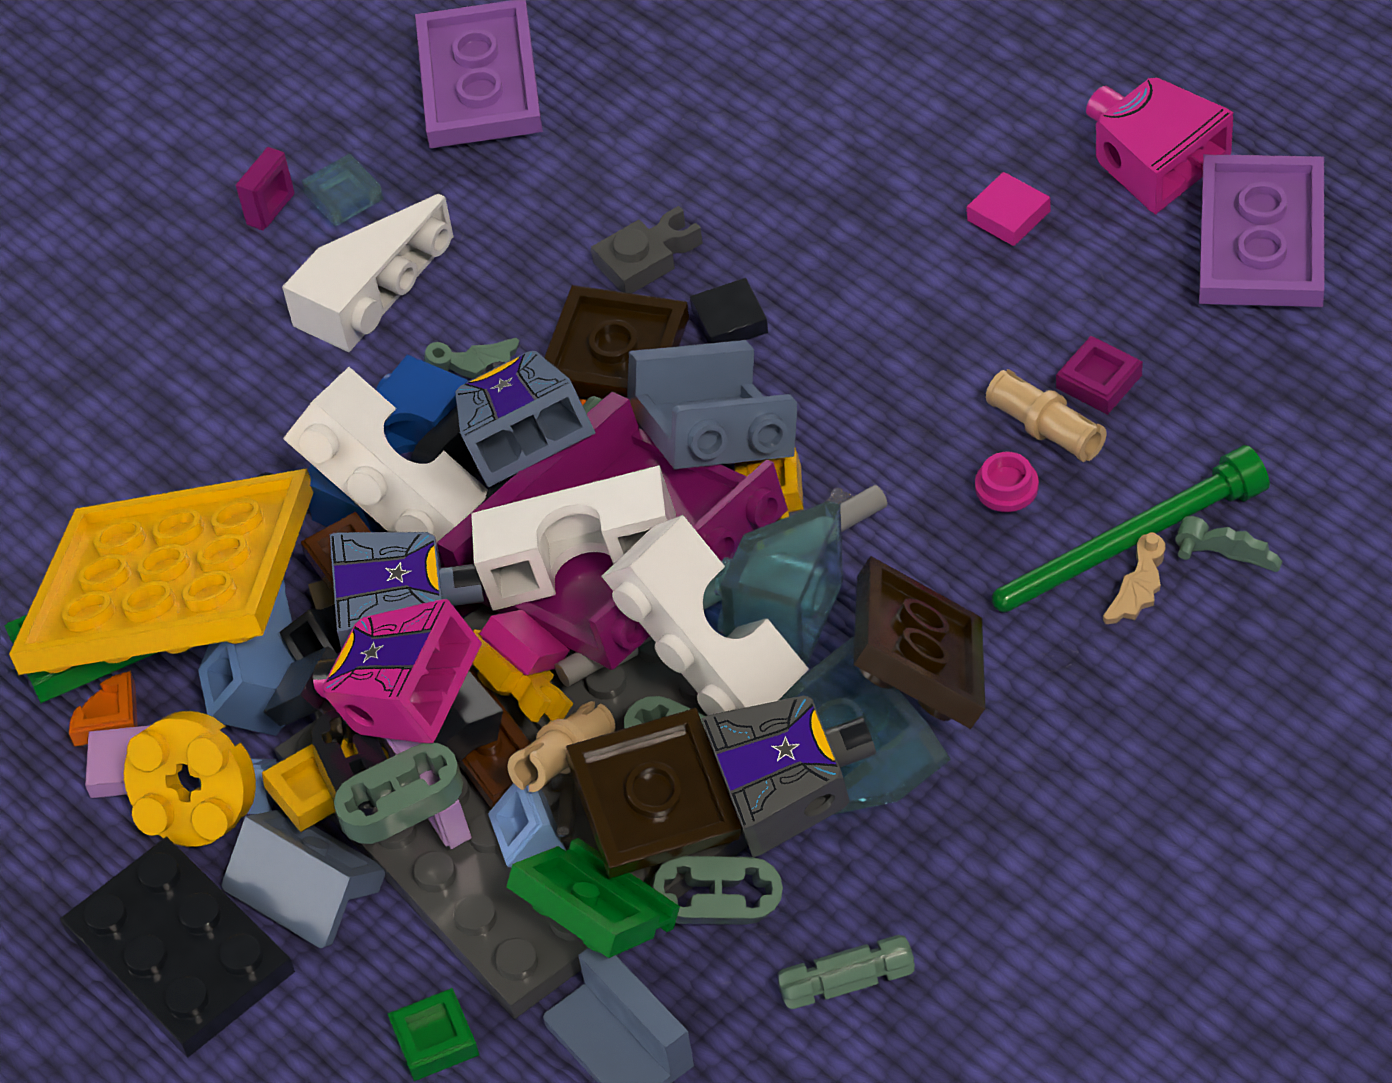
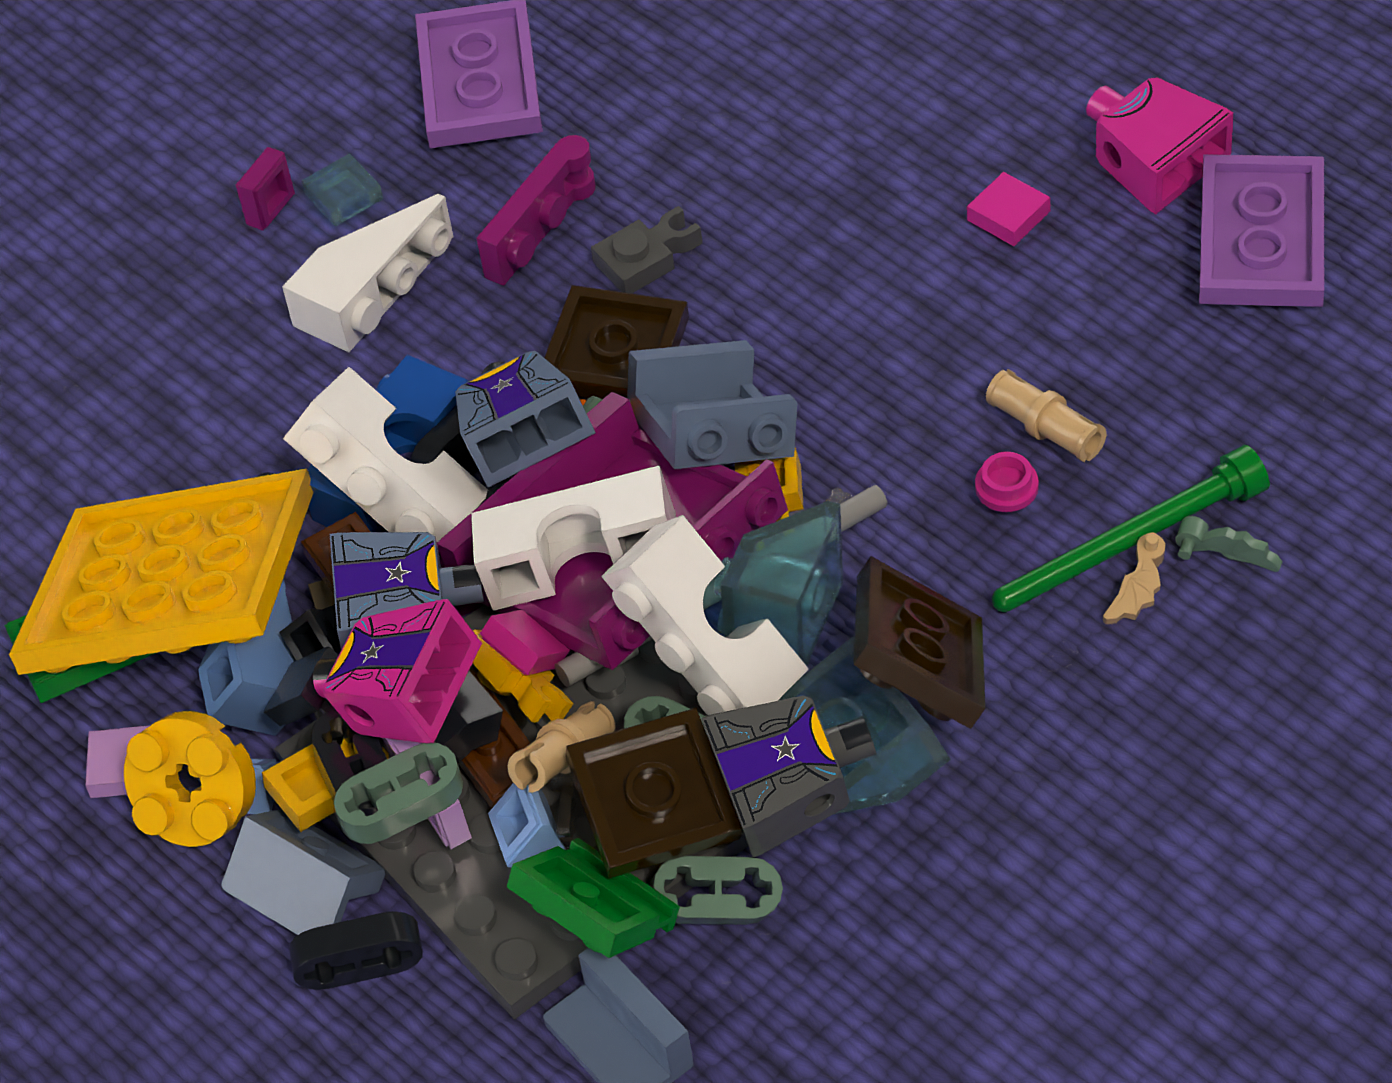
(107, 709): orange tile -> none
(177, 946): black plate -> none
(355, 950): none -> black beam
(433, 1034): green tile -> none
(473, 360): sand green piece -> none
(536, 208): none -> magenta plate
(729, 313): black tile -> none
(846, 971): sand green axle -> none
(1099, 375): magenta tile -> none

